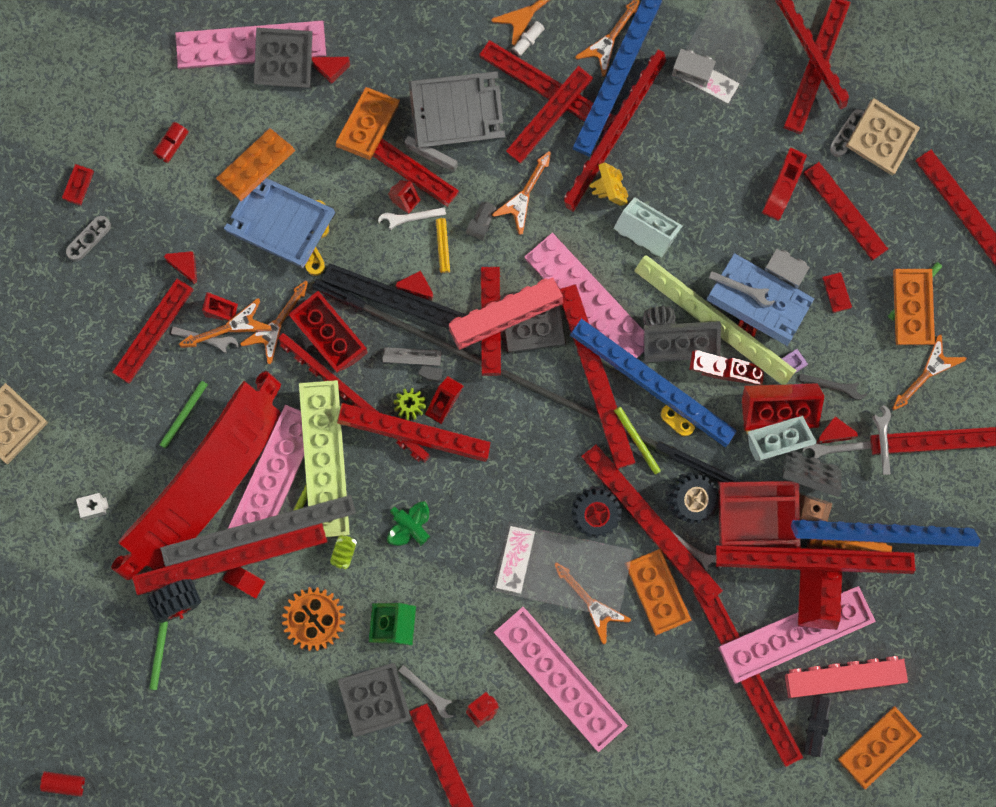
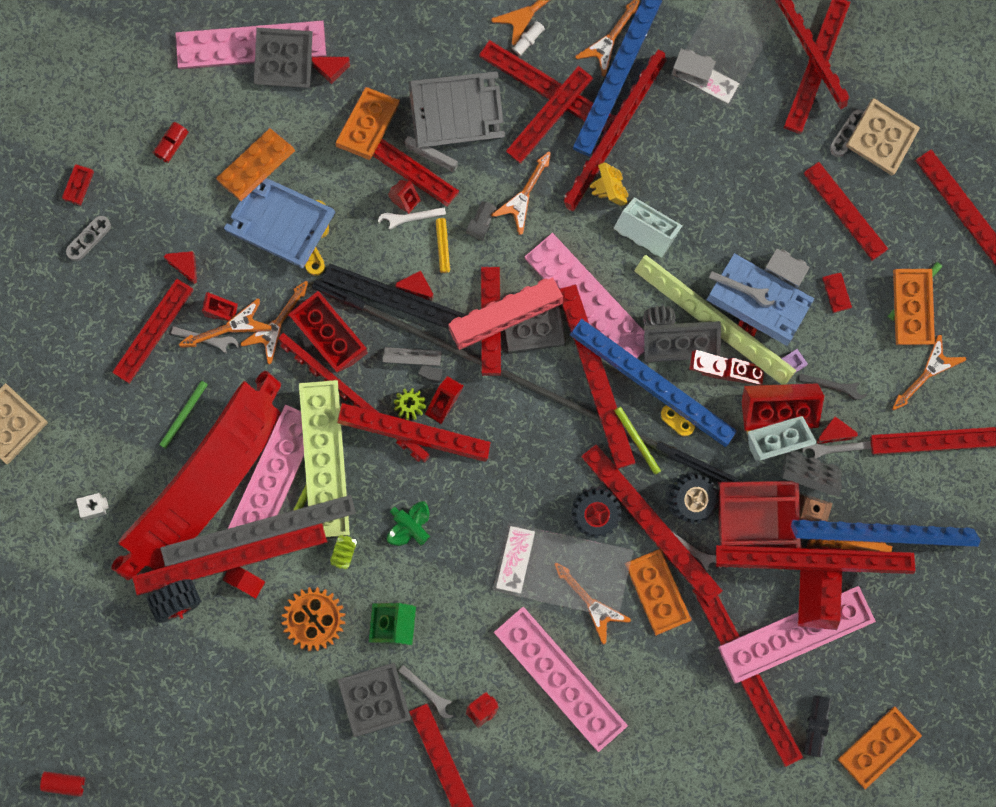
(158, 656): bright green bar -> none
(784, 184): red slope -> none
(846, 678): coral brick -> none
(882, 424): light grey piece -> none

